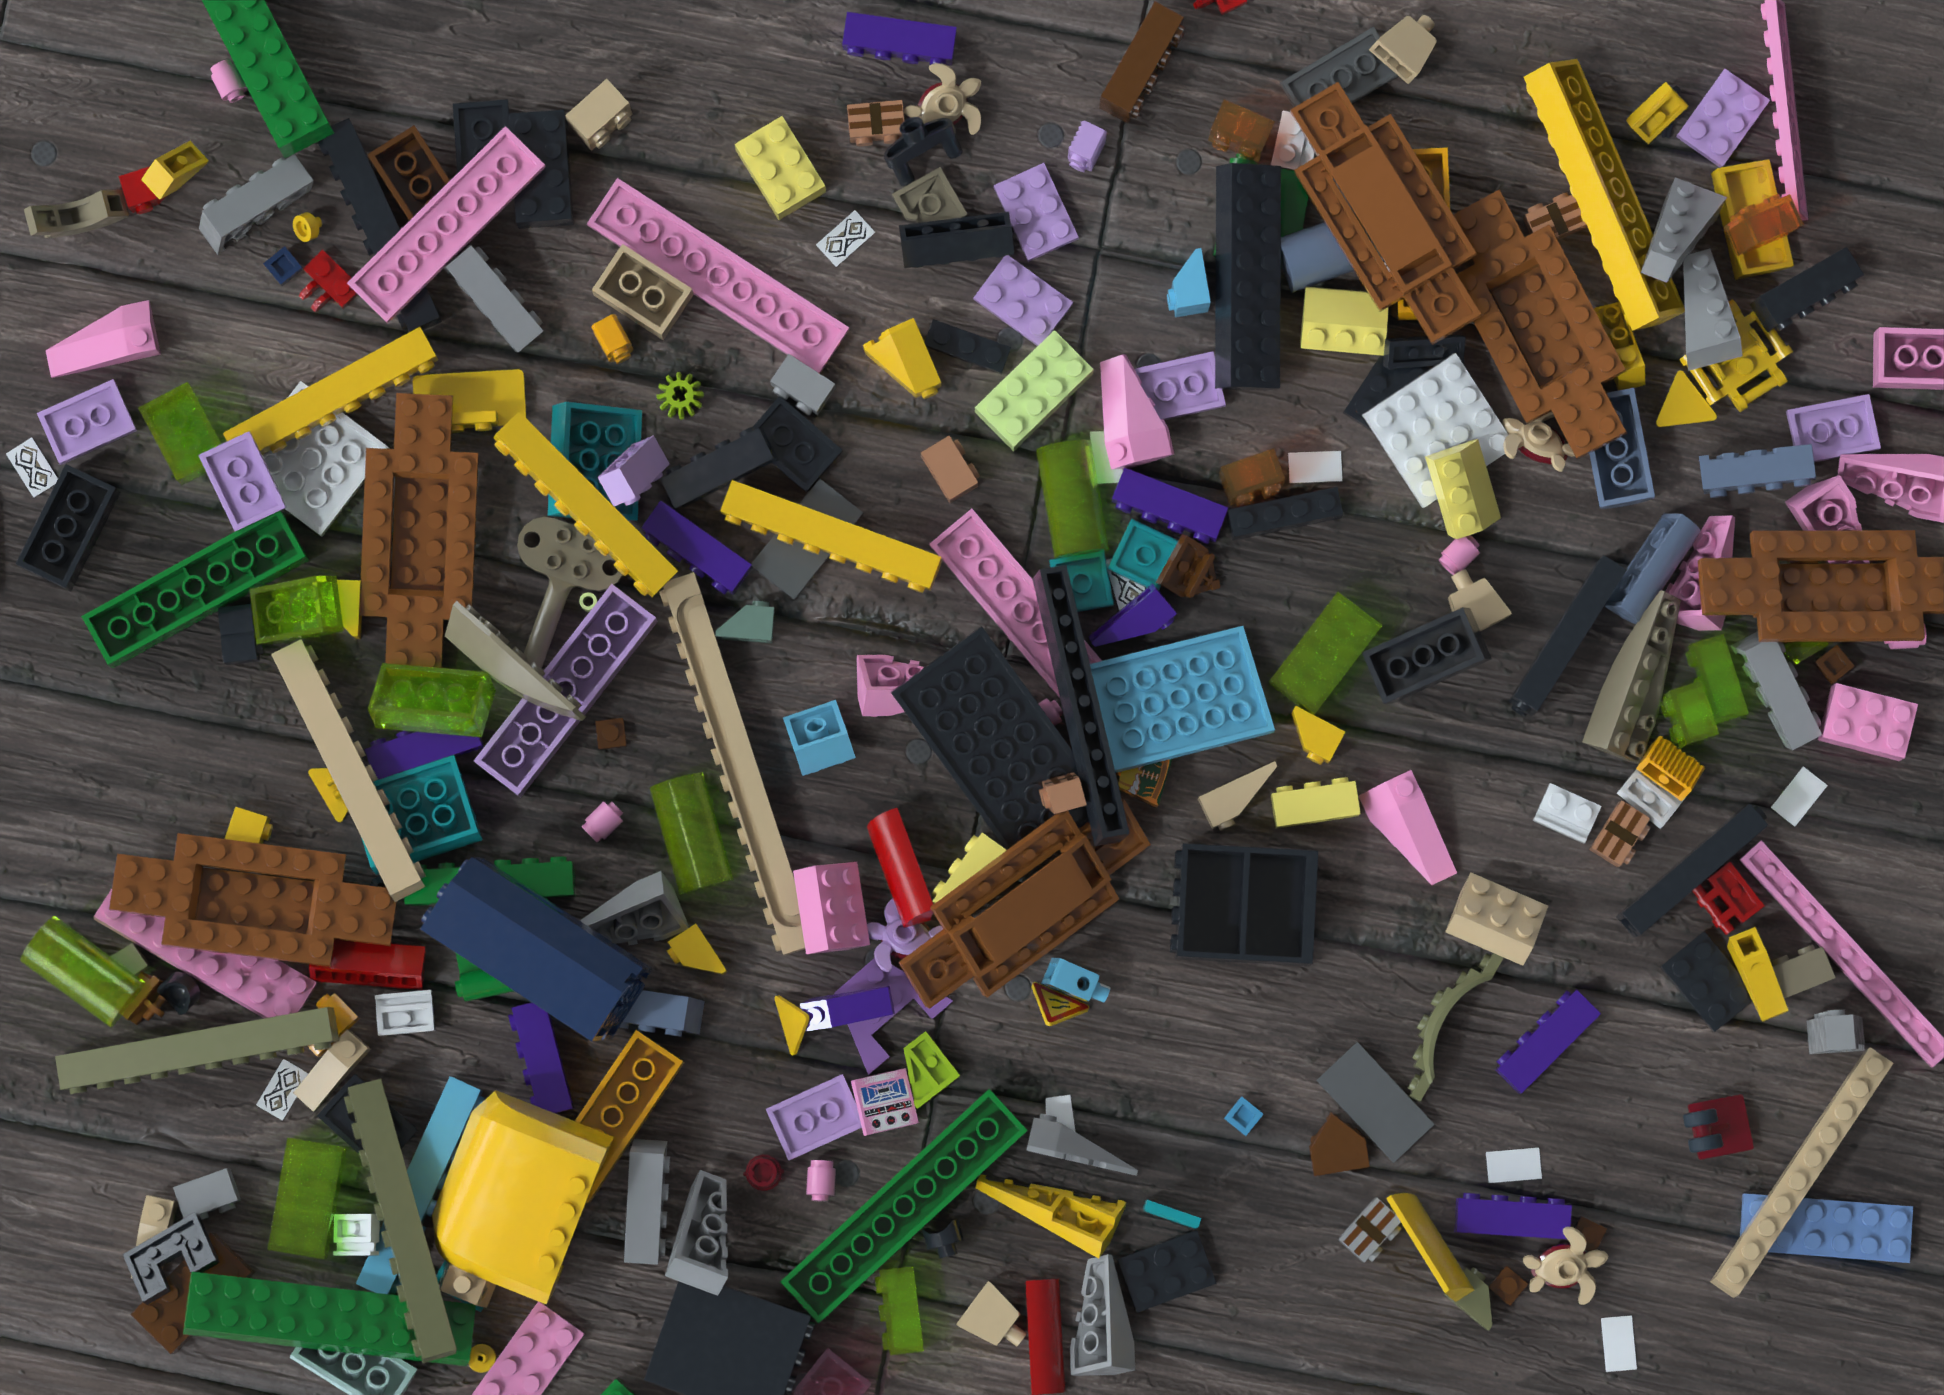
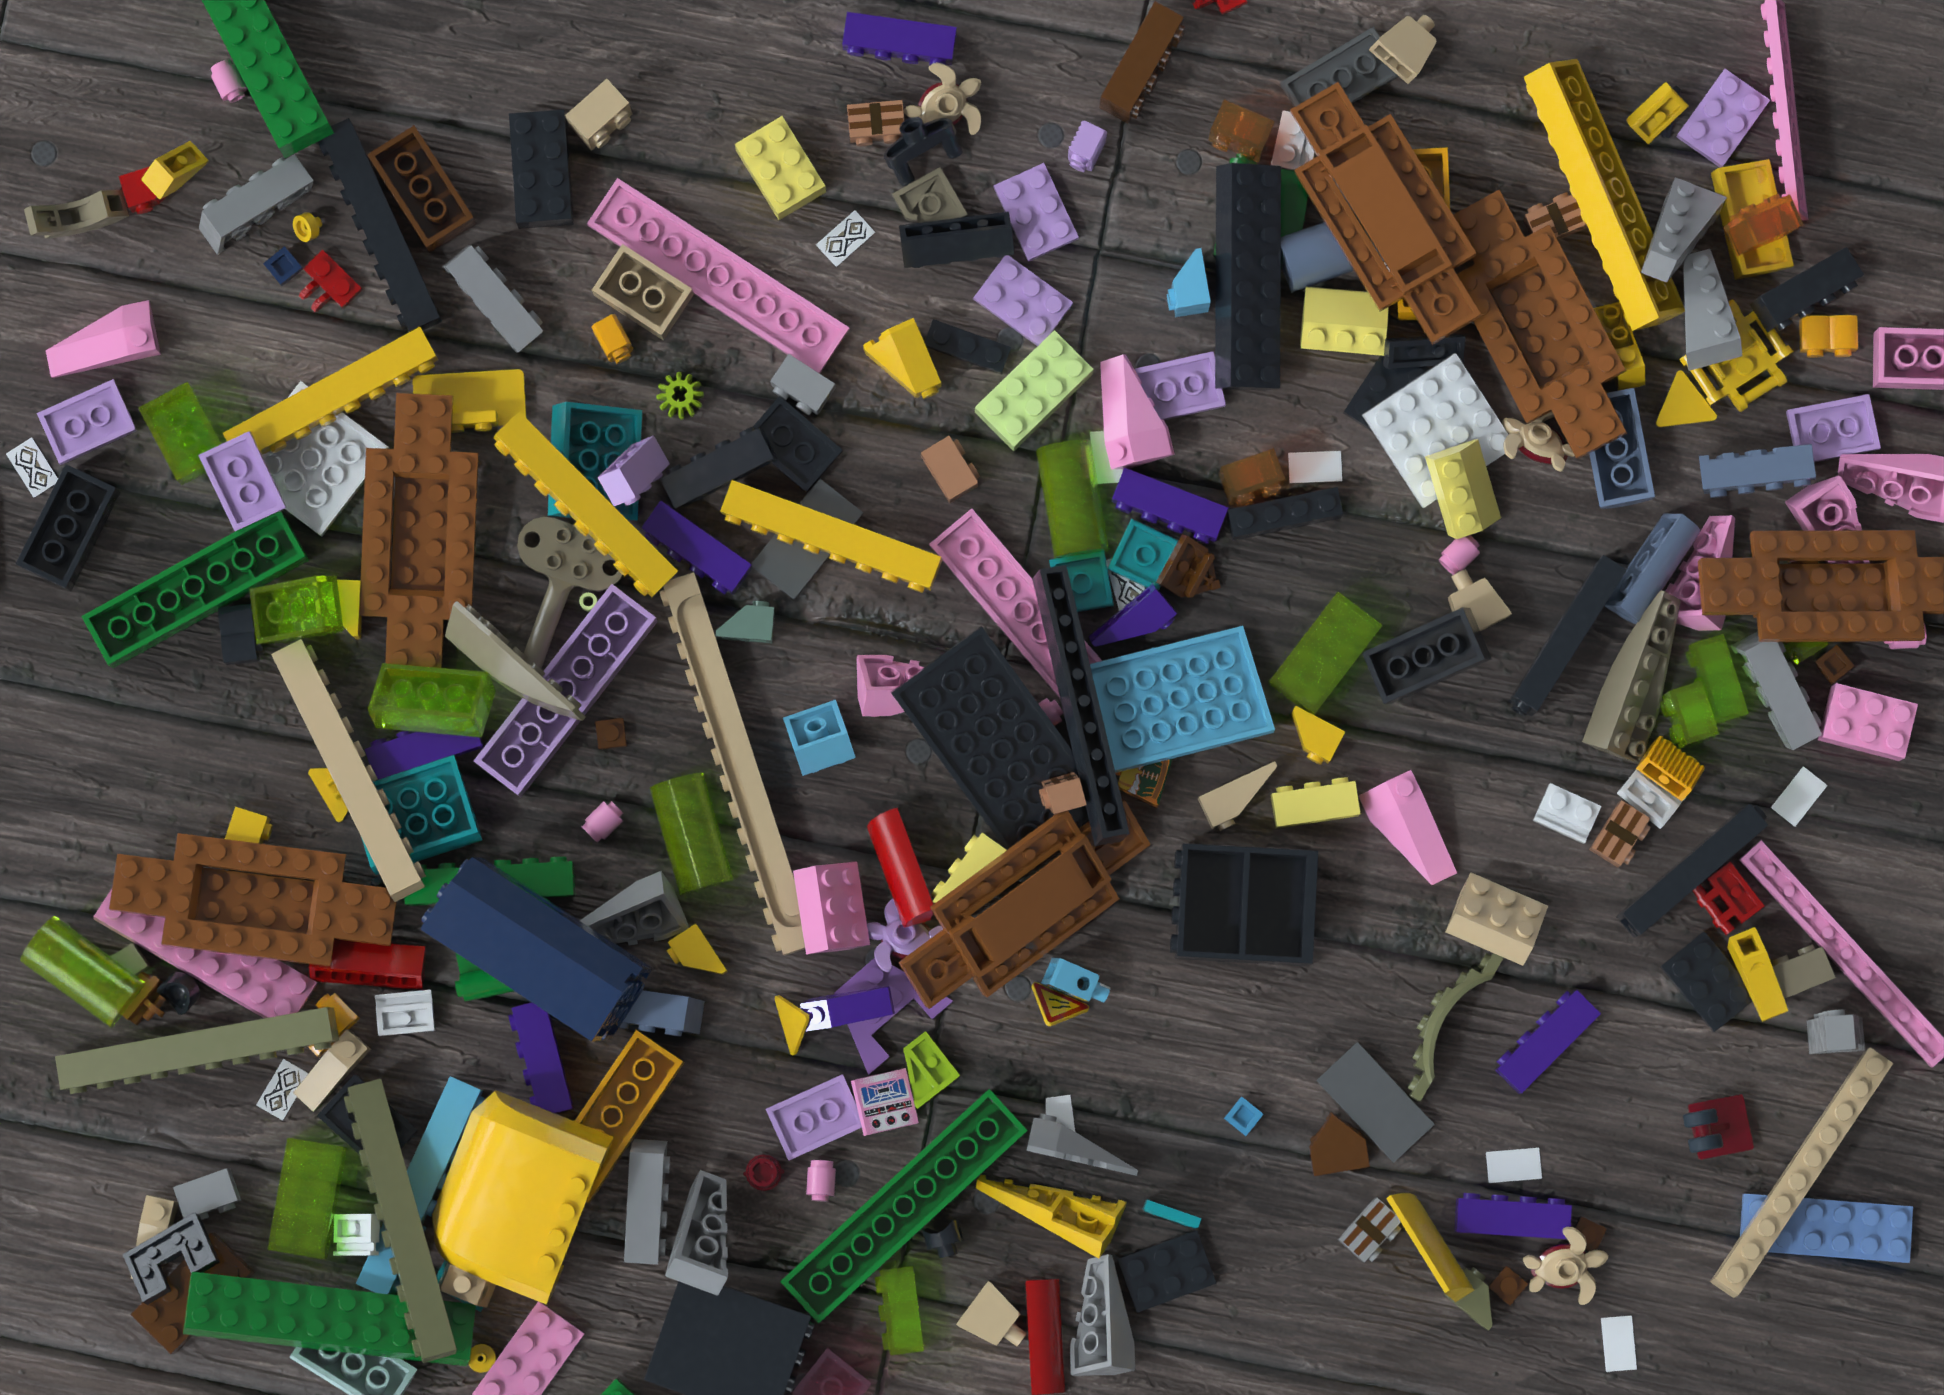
(446, 224): bright pink plate -> none
(476, 126): black plate -> none
(1828, 334): none -> light orange brick

